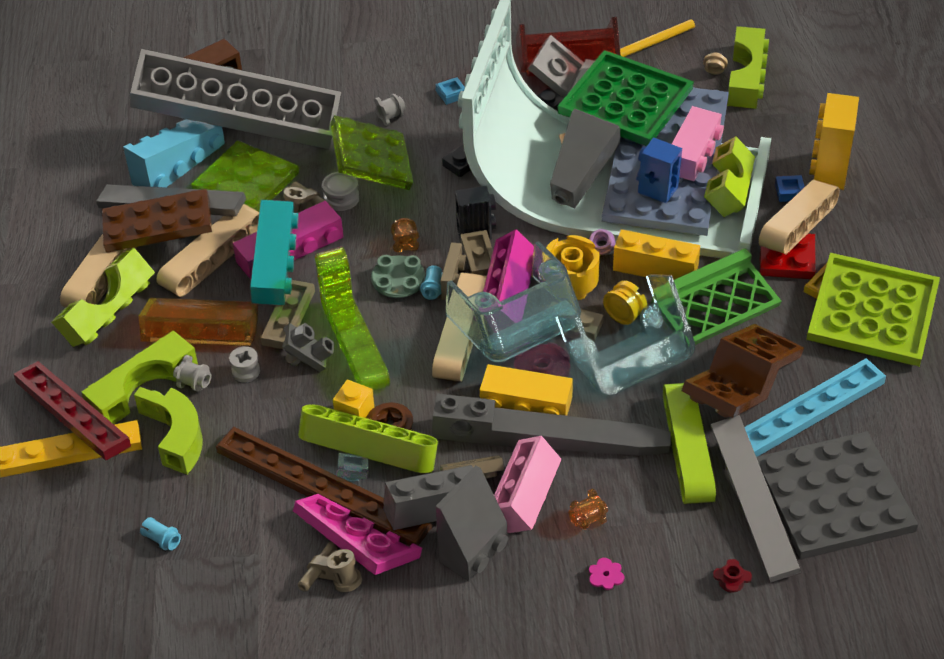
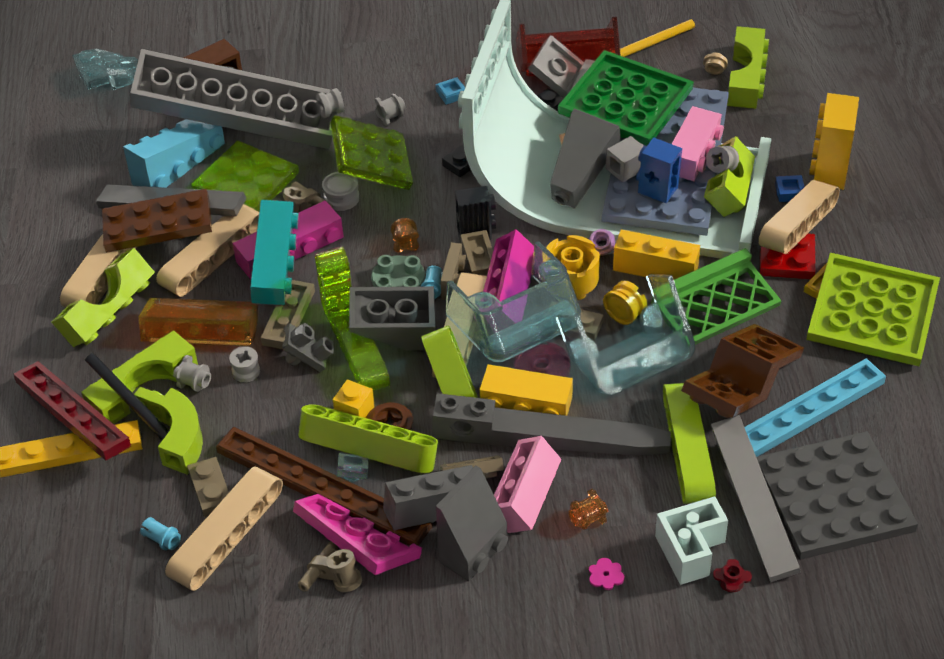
(104, 67): none -> clear light blue plate
(127, 396): none -> black bar
(208, 484): none -> dark tan plate
(224, 528): none -> tan beam
(330, 103): none -> light grey wheel
(393, 314): none -> dark grey slope
(448, 363): none -> lime beam
(623, 159): none -> light grey brick
(688, 534): none -> light aqua brick
(728, 156): none -> light grey wheel

